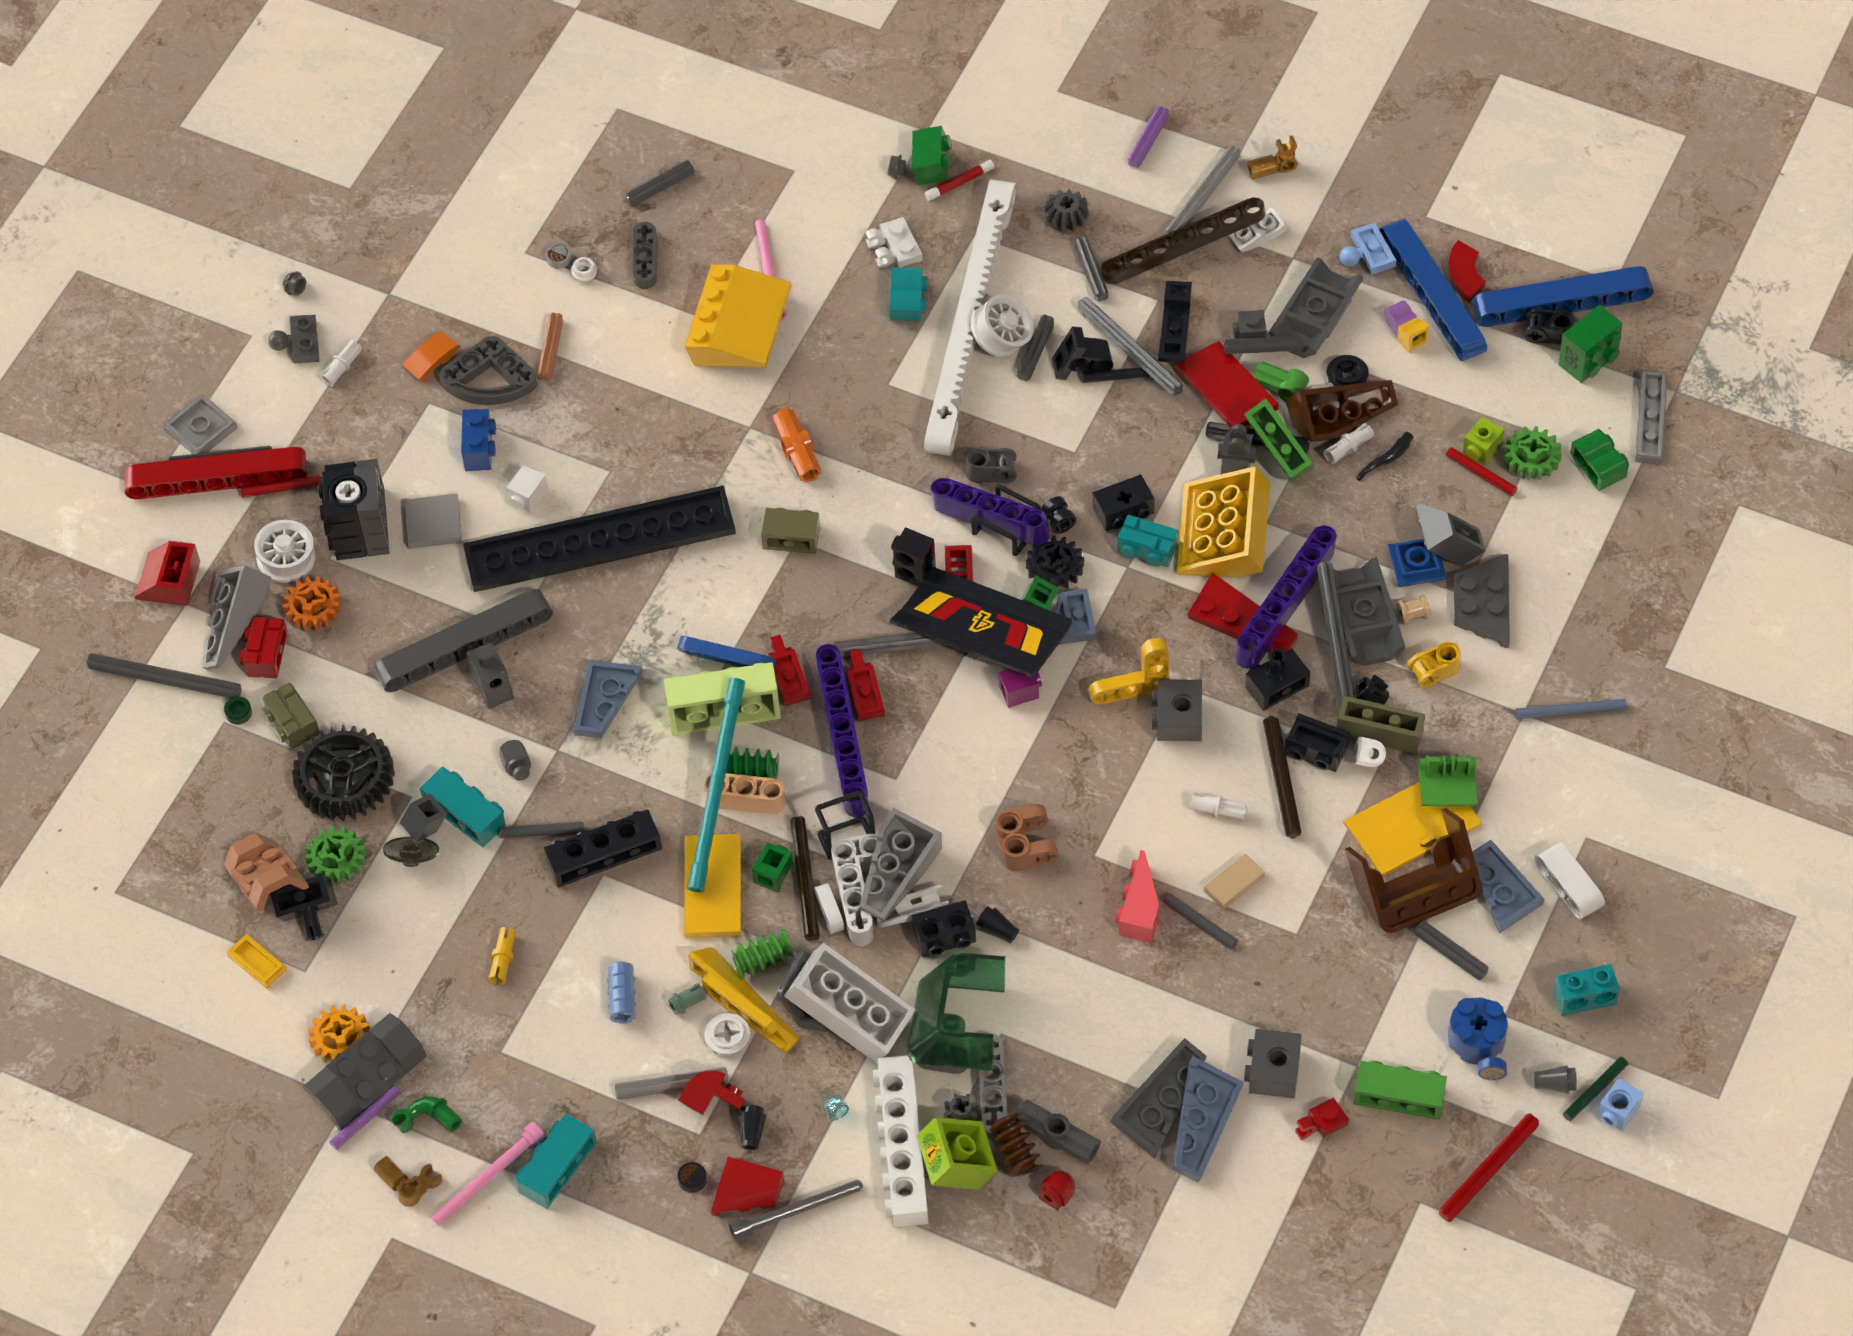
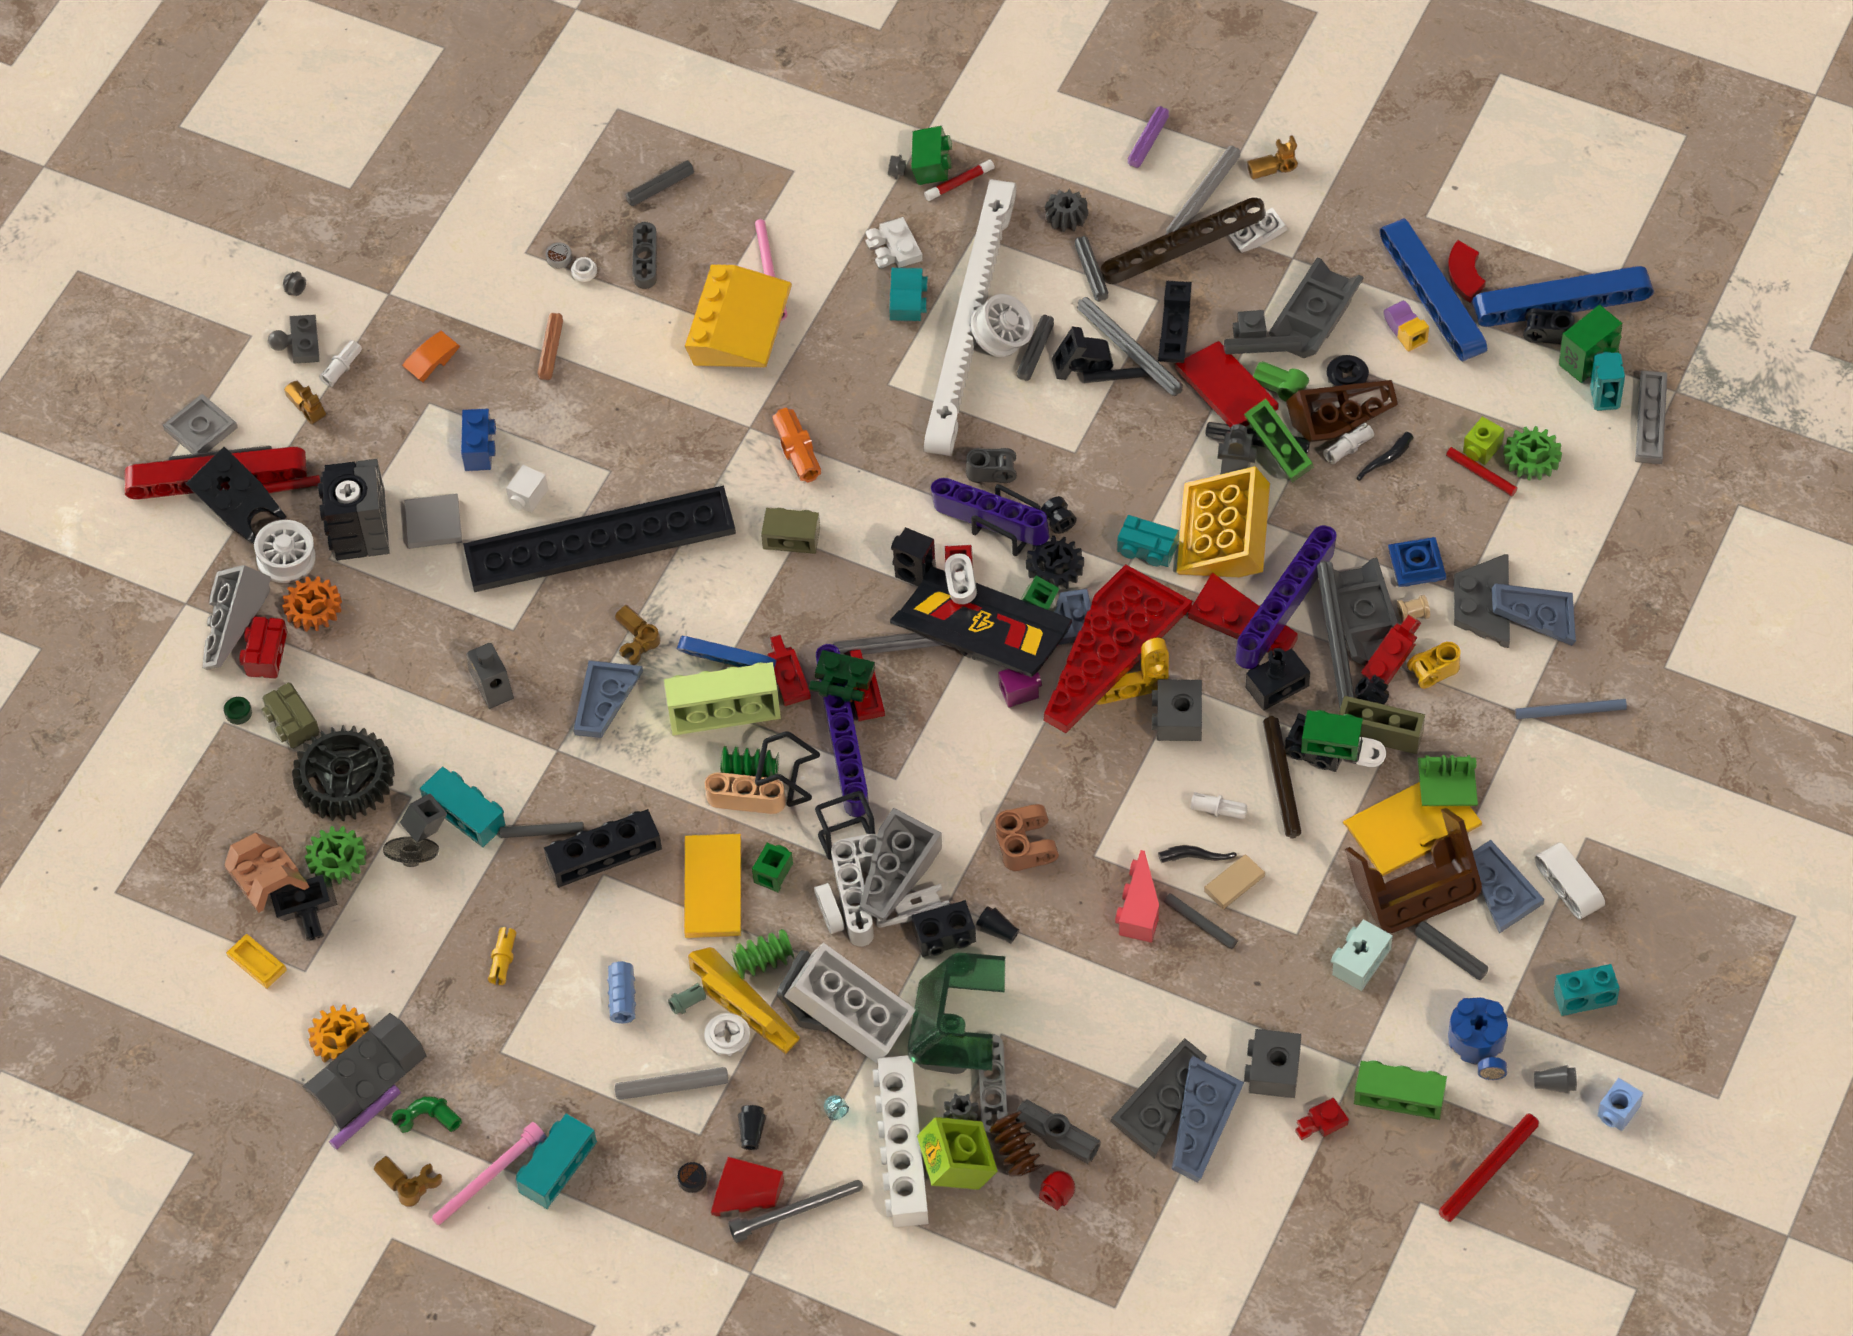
(164, 676): dark grey axle -> none
(169, 573): red slope -> none
(243, 498): none -> black brick
(305, 401): none -> pearl gold bar
(453, 643): dark grey beam -> none
(494, 359): dark grey beam -> none
(515, 759): dark grey arm -> none
(646, 634): none -> pearl gold bar
(700, 866): teal piece -> none
(703, 1088): red brick -> none
(792, 784): none -> black piece
(805, 879): dark brown axle -> none
(842, 670): none -> dark green plate
(961, 580): none -> white plate
(1119, 622): none -> red wing
(1123, 499): black brick -> none
(1185, 851): none -> black animal
(1331, 735): none -> green brick
(1361, 954): none -> light aqua brick
(1370, 247): light blue plate -> none
(1393, 650): none -> red hinge
(1449, 535): dark grey slope -> none
(1537, 609): none -> sand blue wing
(1599, 459): green brick -> none
(1605, 1079): dark green bar -> none
(1607, 381): none -> teal brick

